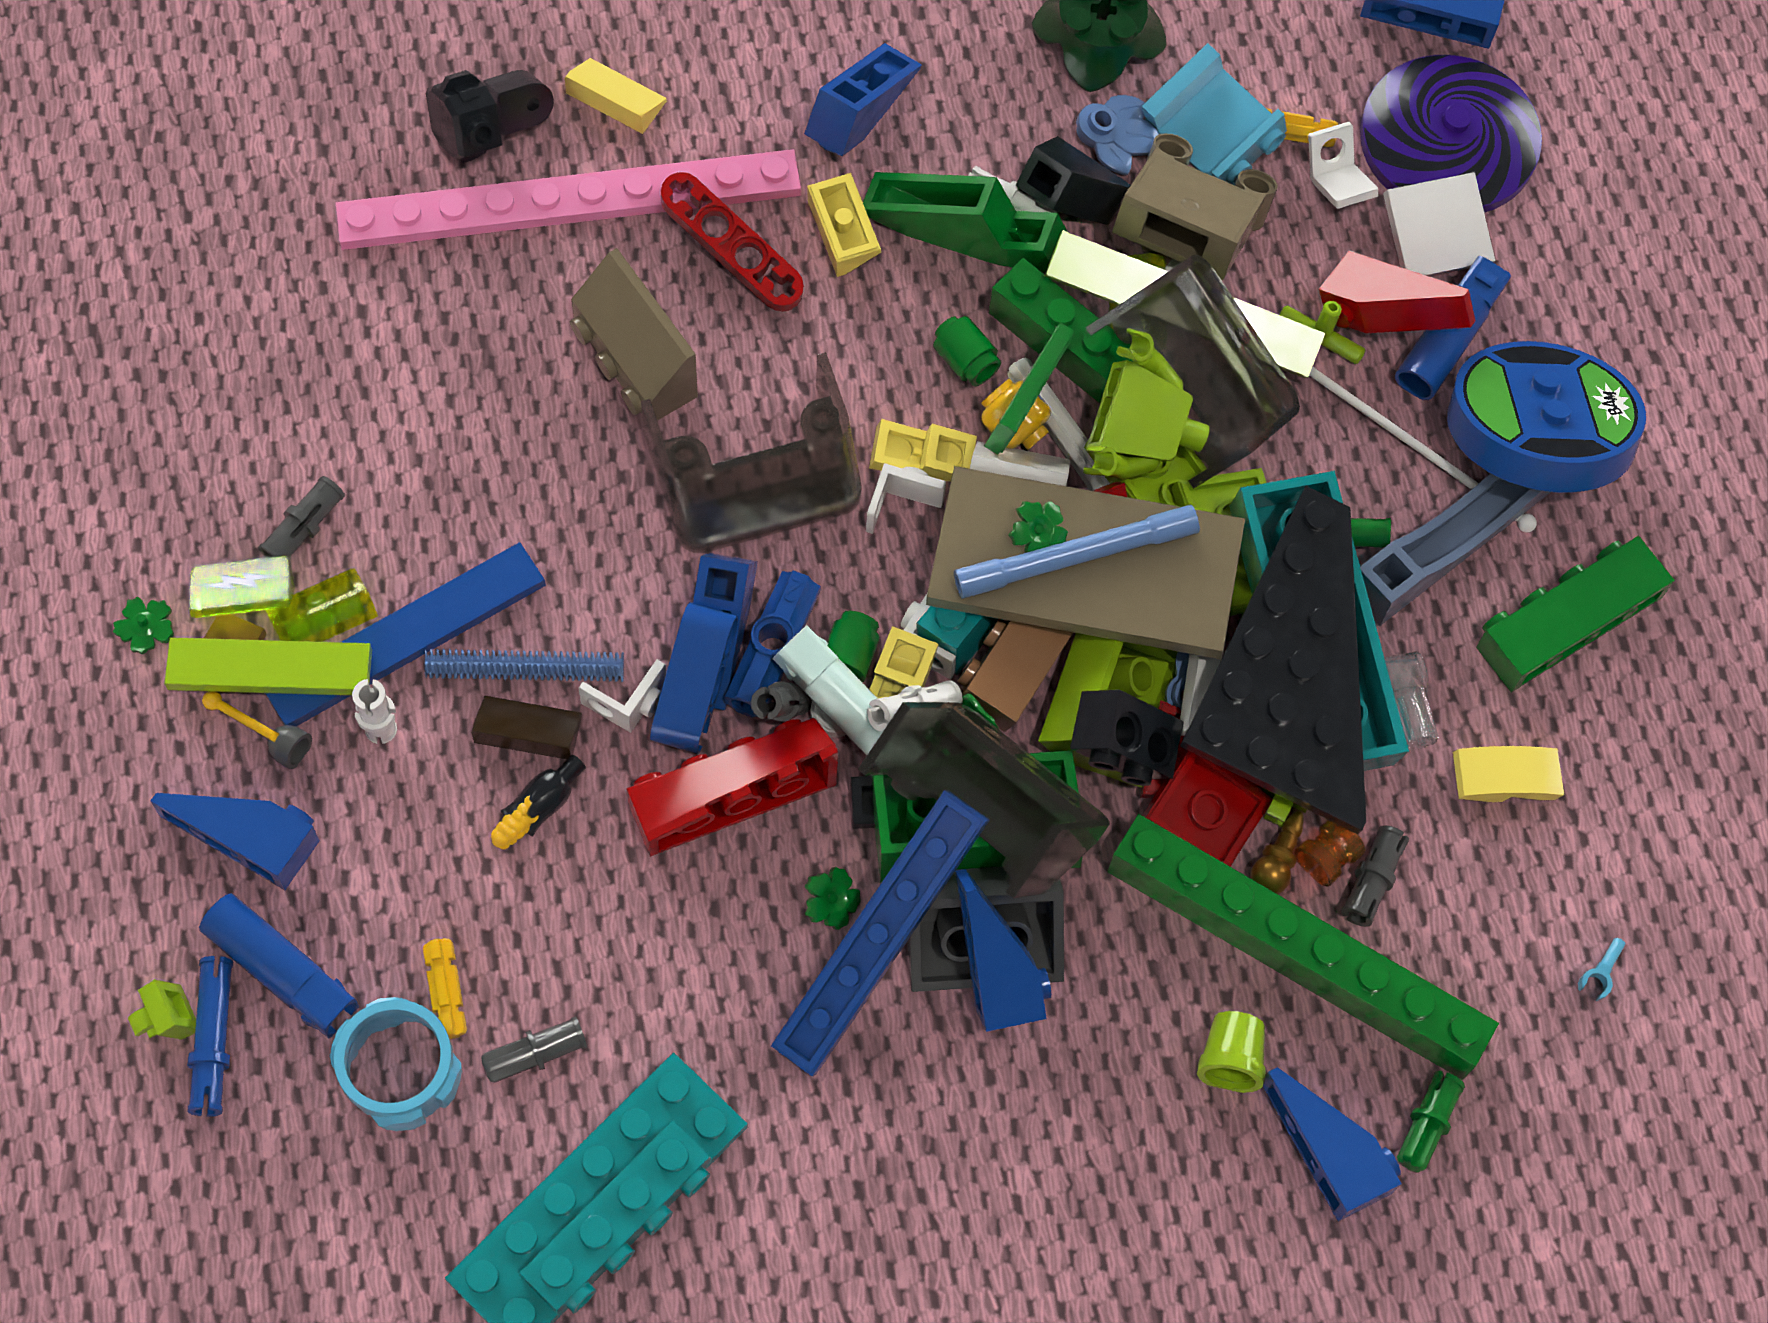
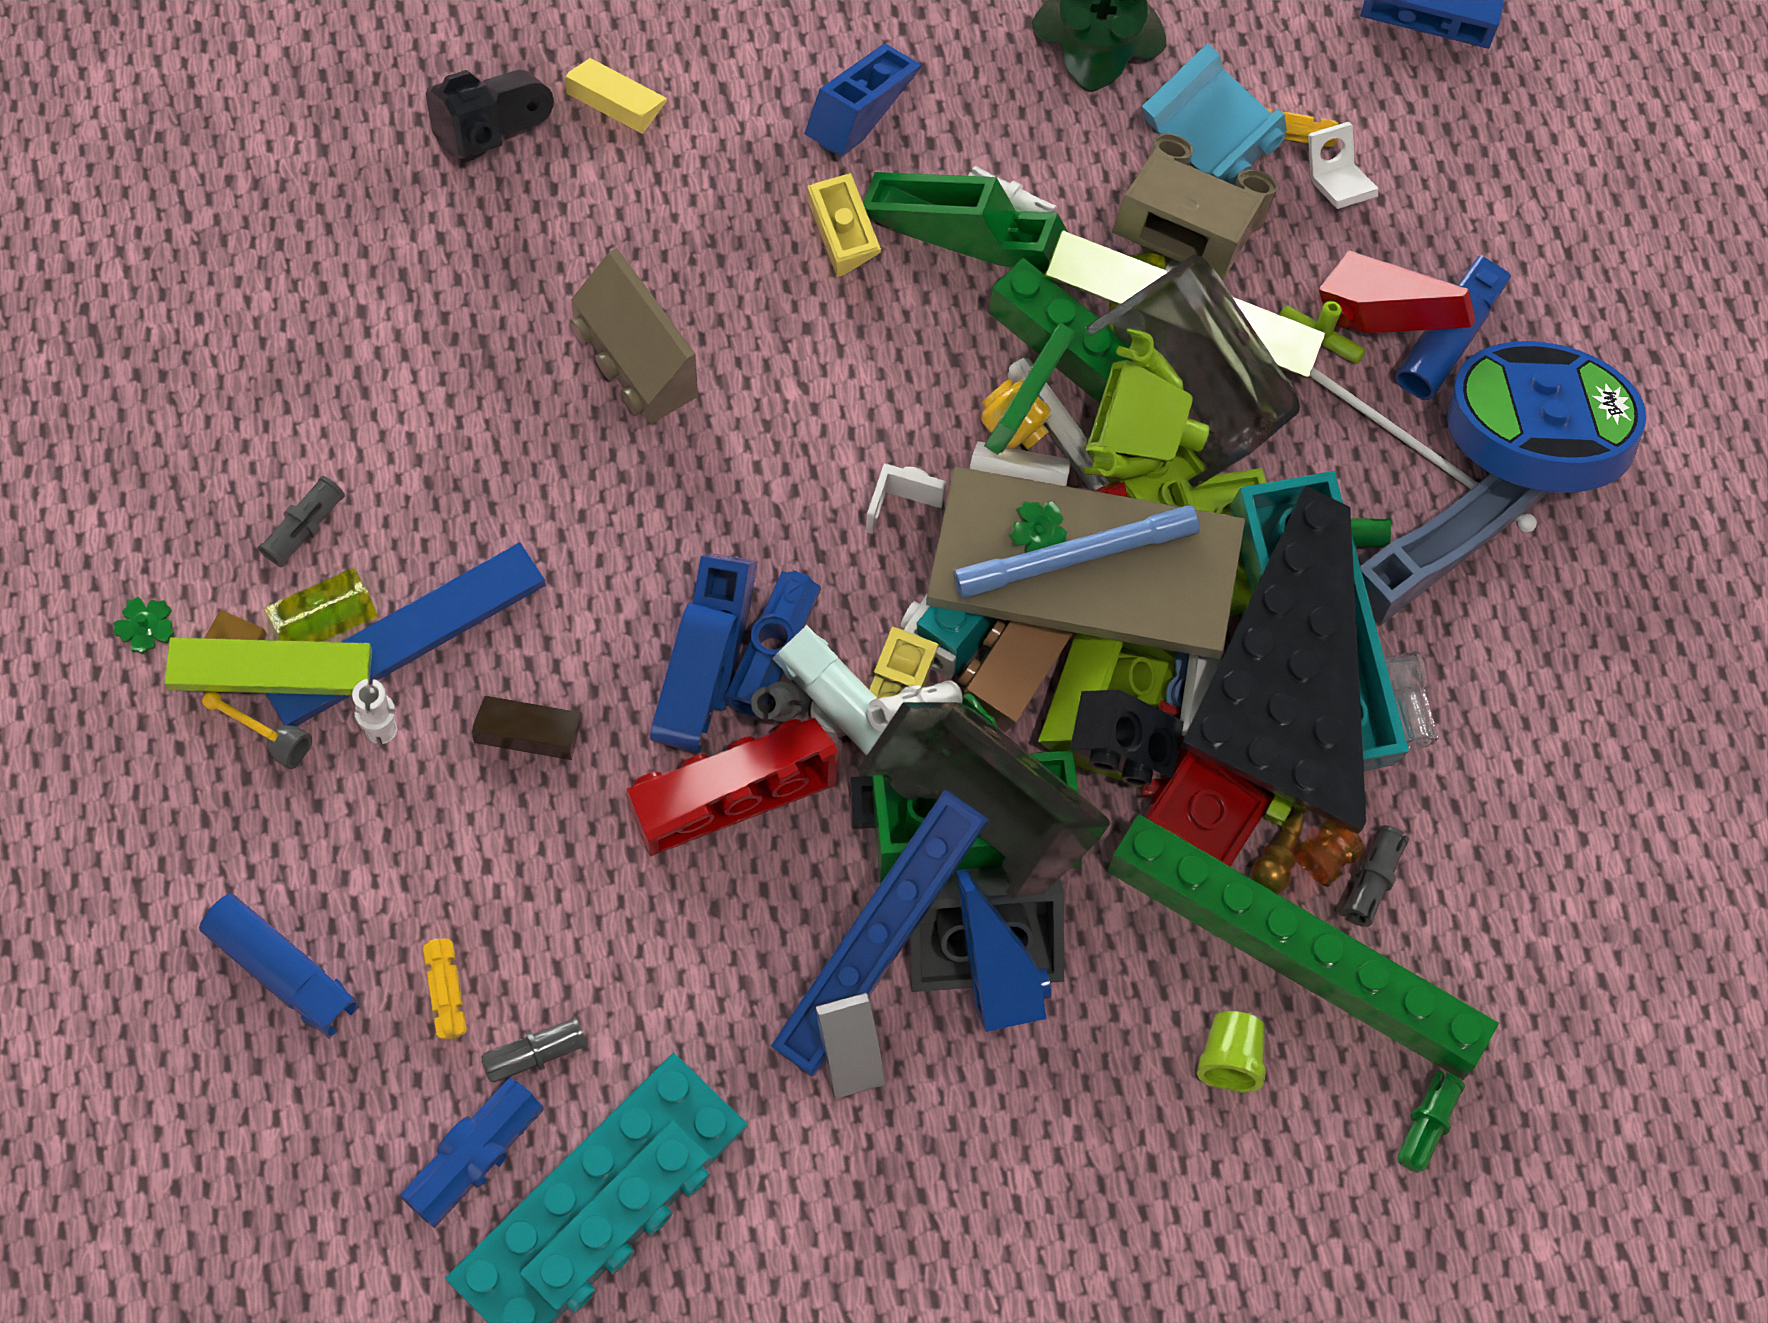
(165, 1012): lime tile -> none
(209, 1054): blue pin -> none
(241, 586): clear neon green slope -> none
(249, 831): blue slope -> none
(378, 1017): medium azure piece -> none
(471, 1152): none -> blue piece
(524, 666): medium blue axle -> none
(536, 803): black piece -> none
(559, 199): bright pink plate -> none
(642, 701): white bracket -> none
(737, 237): red beam -> none
(761, 490): clear smoke windscreen -> none
(832, 898): green plant -> none
(850, 1045): none -> light grey slope
(855, 641): green brick -> none
(930, 450): light yellow slope -> none
(966, 350): green brick -> none
(1072, 182): black slope -> none
(1123, 132): medium blue plate -> none
(1337, 1151): blue slope -> none
(1439, 225): white tile -> none
(1448, 121): dish -> none
(1508, 772): light yellow slope -> none
(1574, 612): green brick -> none
(1604, 968): medium azure hand -> none

